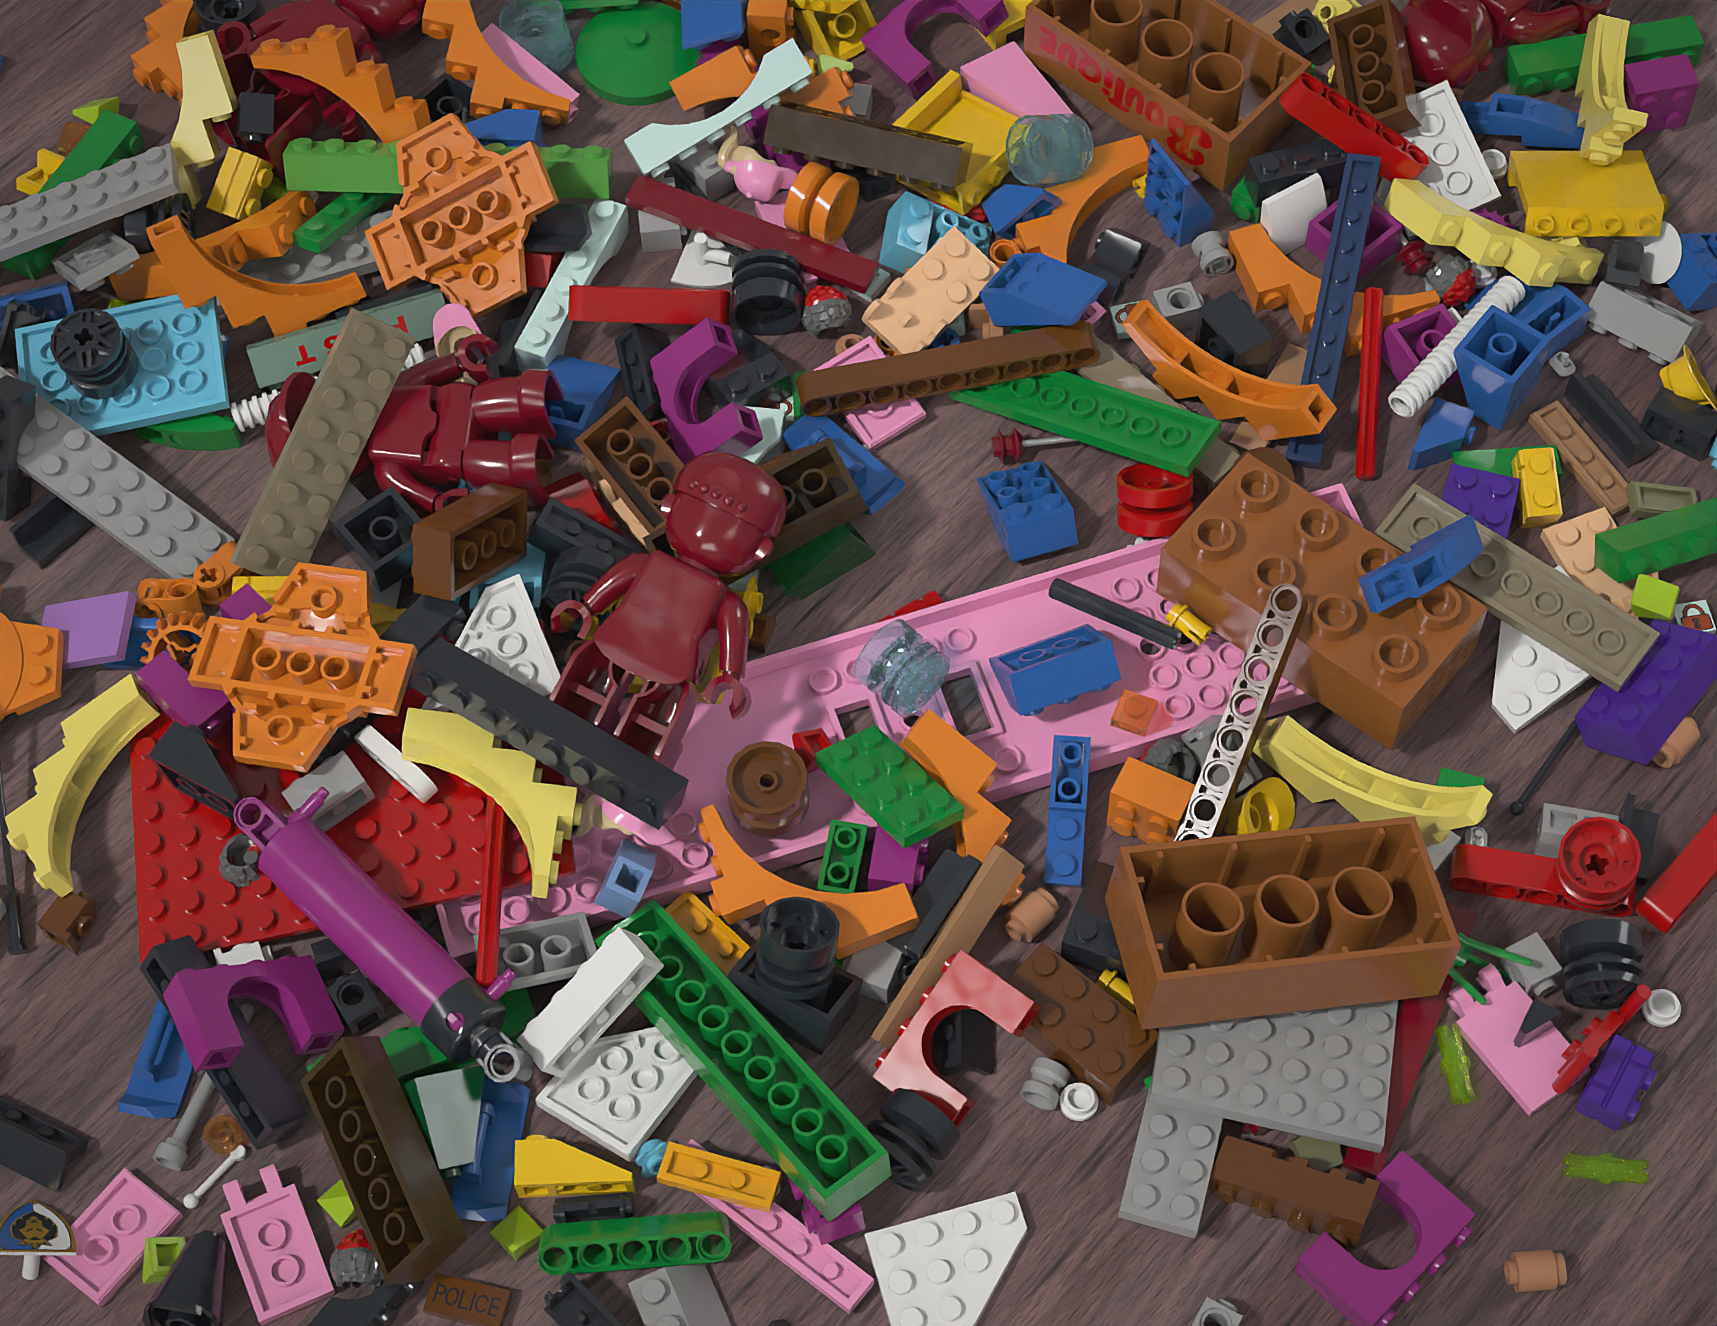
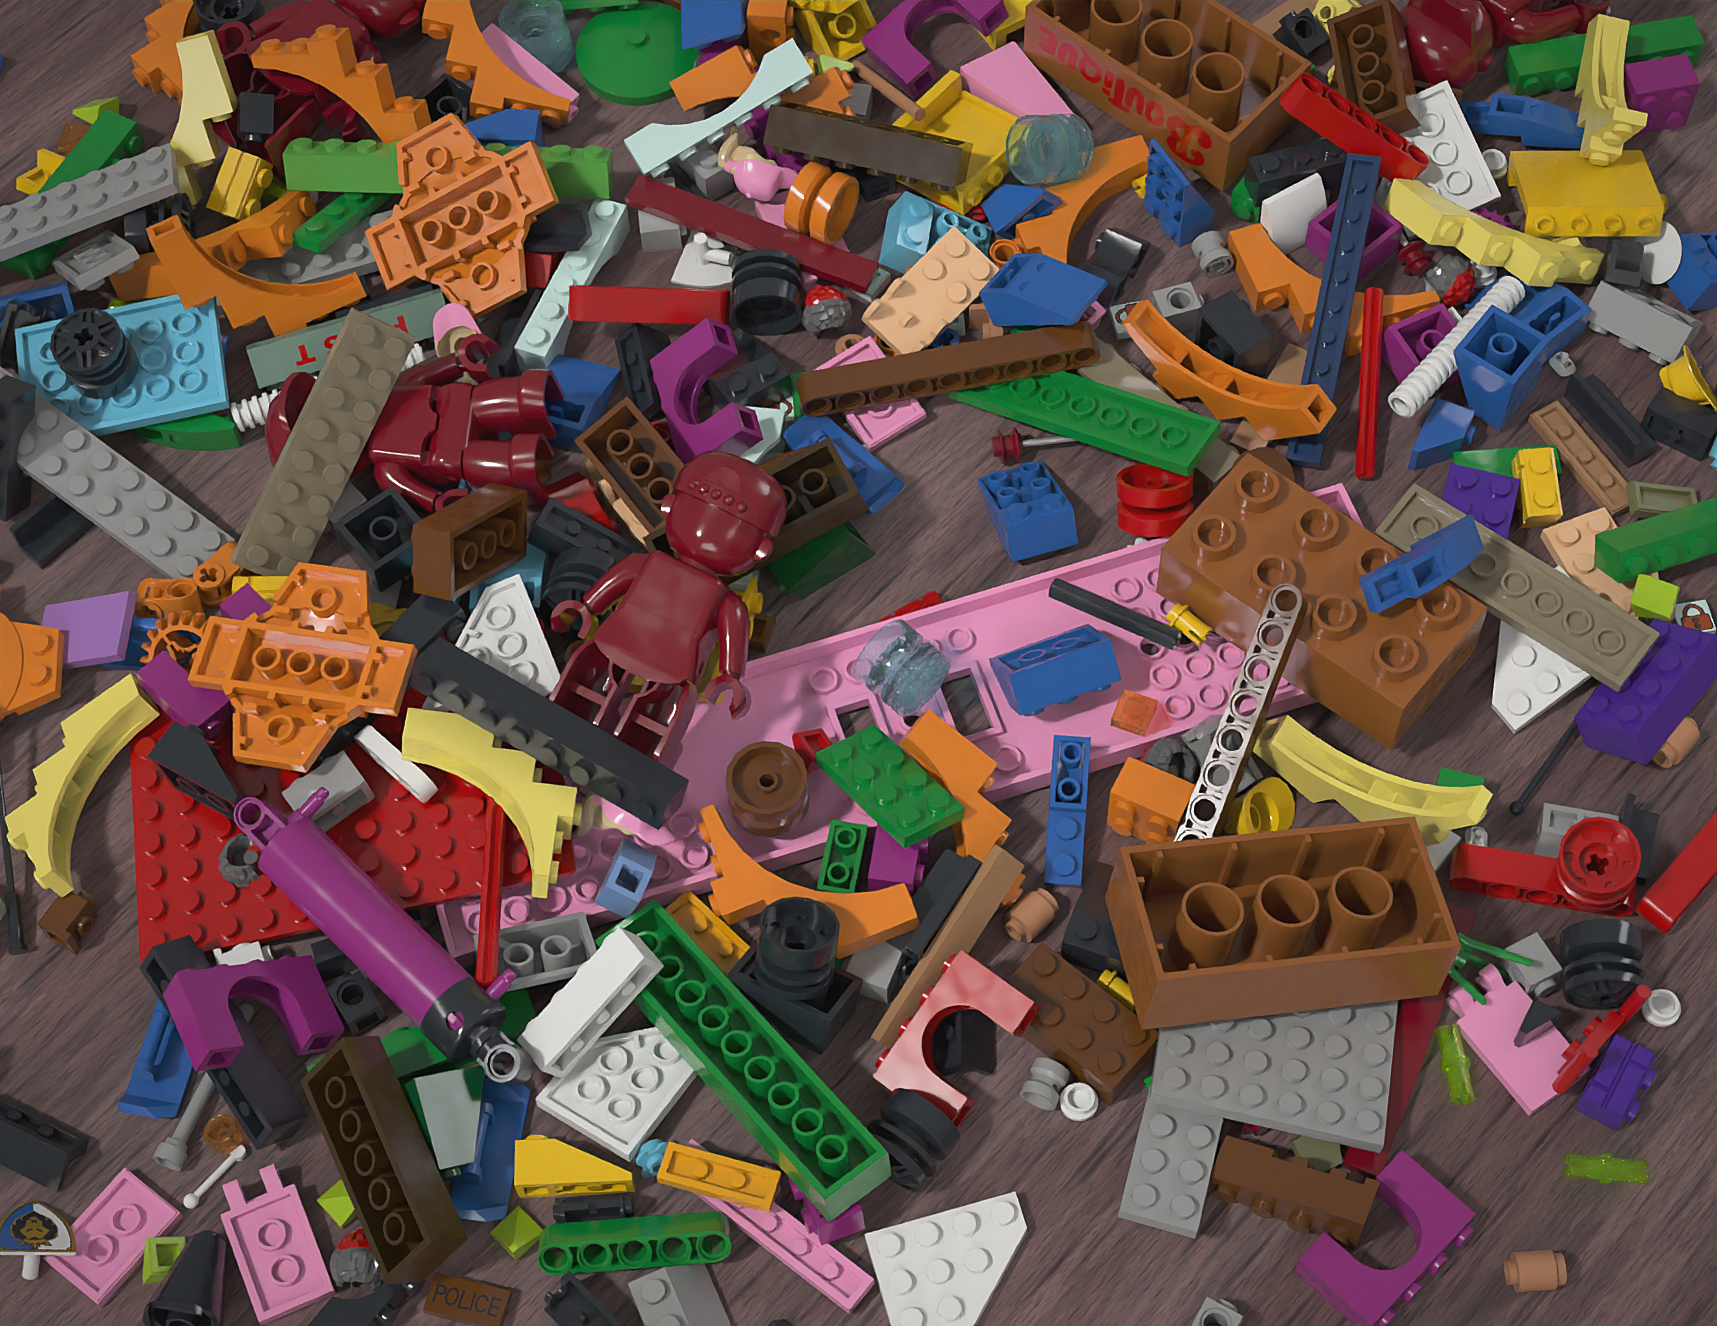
(888, 90): none -> nougat bar

